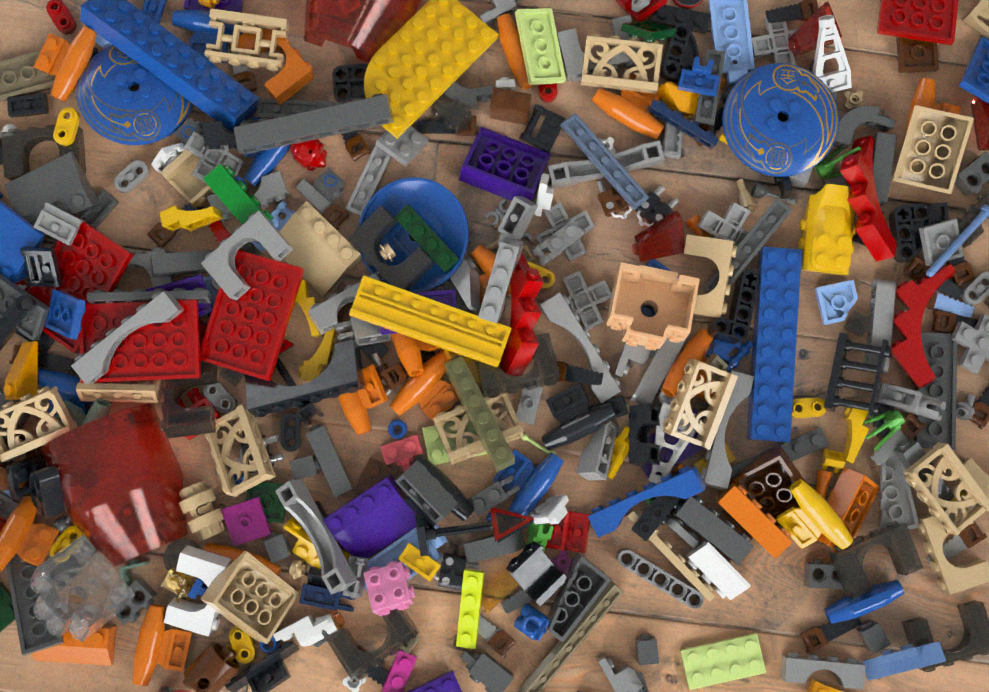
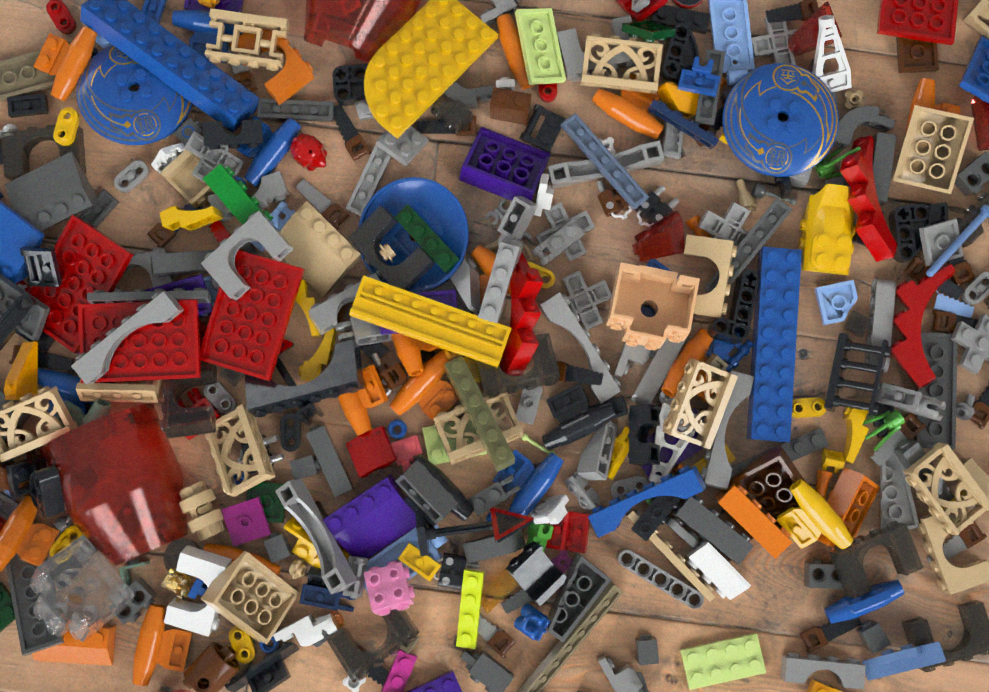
(58, 223): light grey plate -> none
(65, 314): blue plate -> none
(313, 124): dark grey brick -> none
(329, 185): dark grey brick -> none
(371, 451): none -> red slope
(587, 498): none -> light grey hinge
(628, 484): none -> light grey plate

